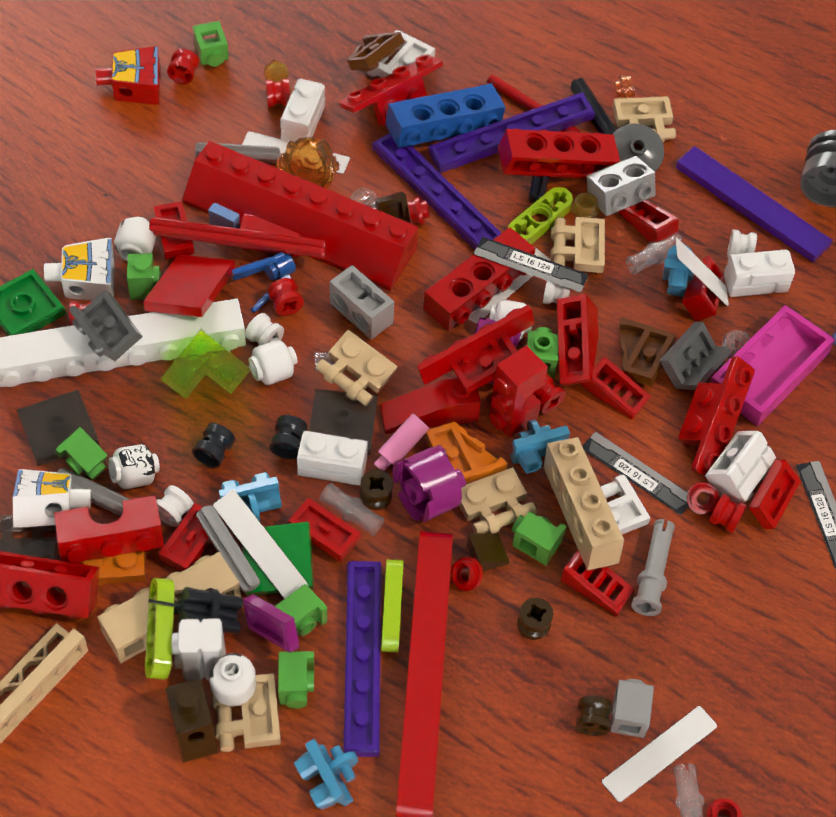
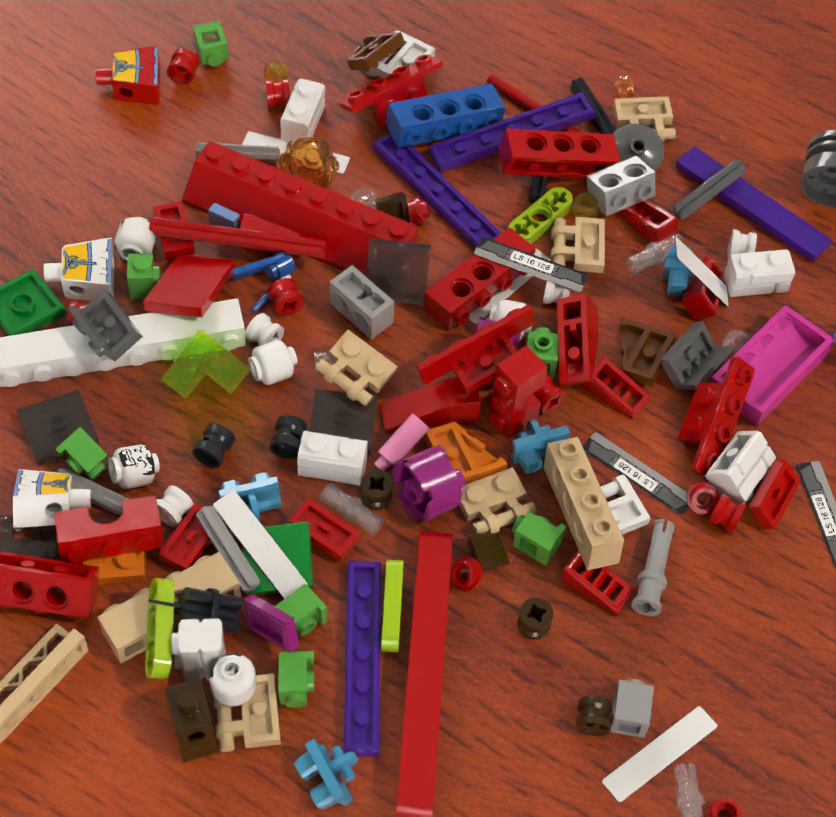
(399, 269): none -> clear smoke plate
(709, 189): none -> dark grey axle

